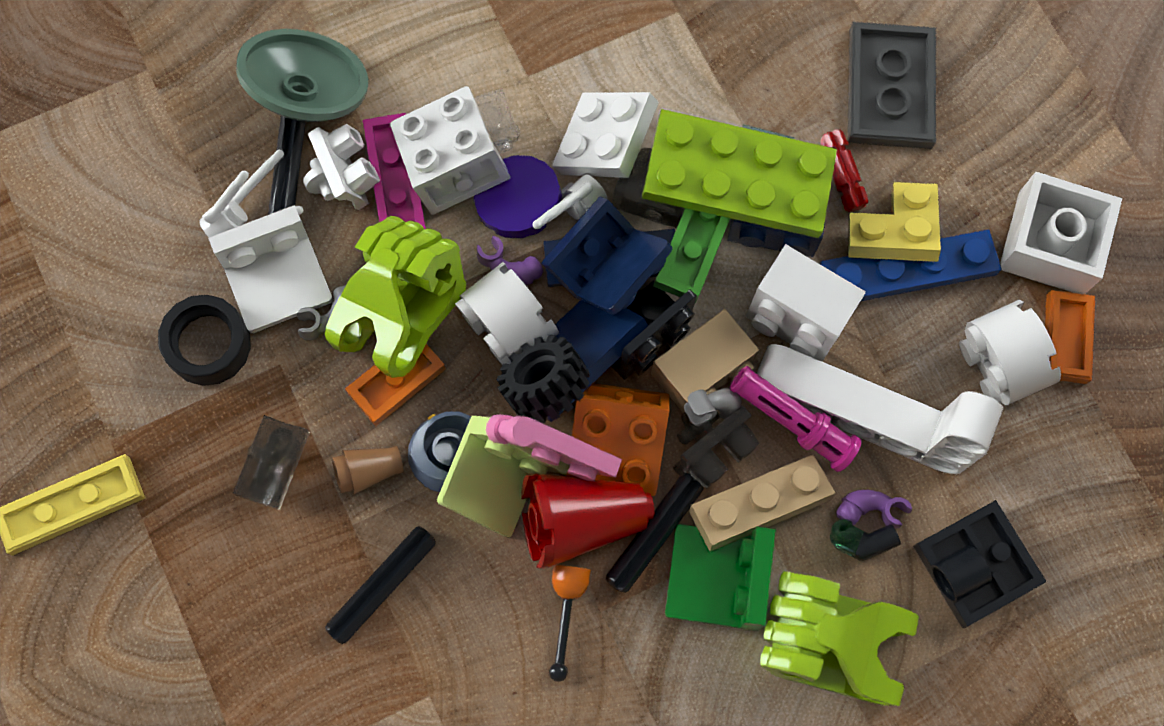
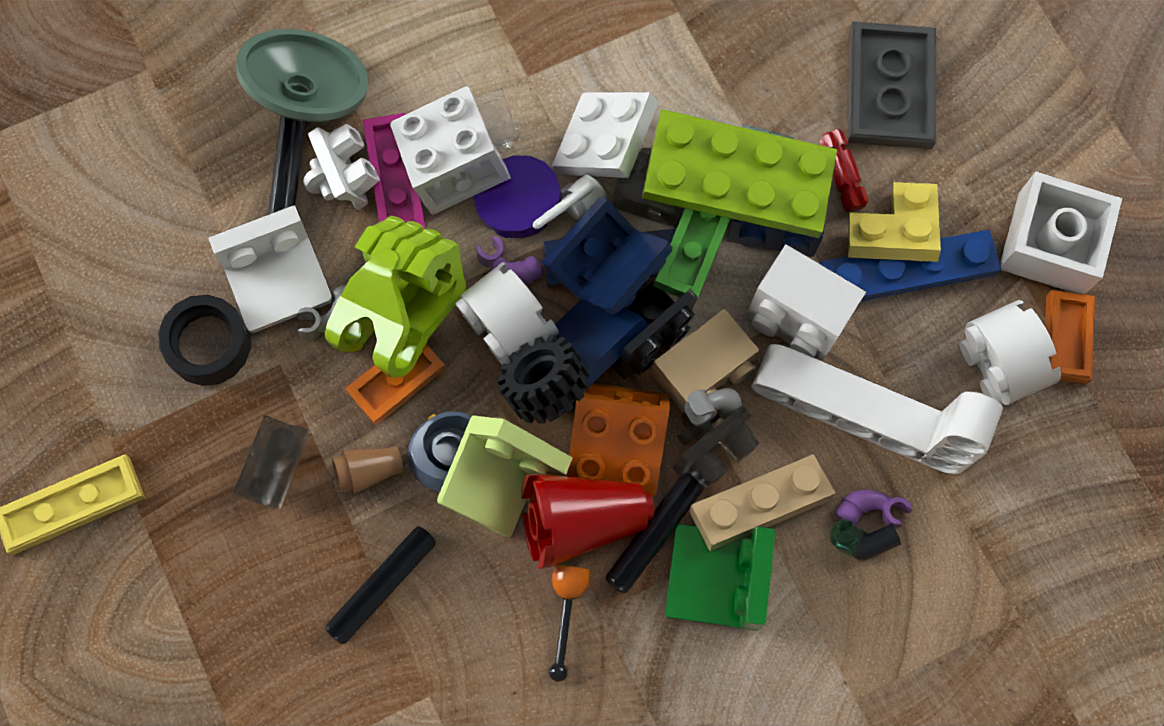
(226, 212): white plant -> none
(552, 446): bright pink plate -> none
(812, 429): dark pink pin -> none
(833, 639): lime piece -> none
(979, 564): black plate -> none

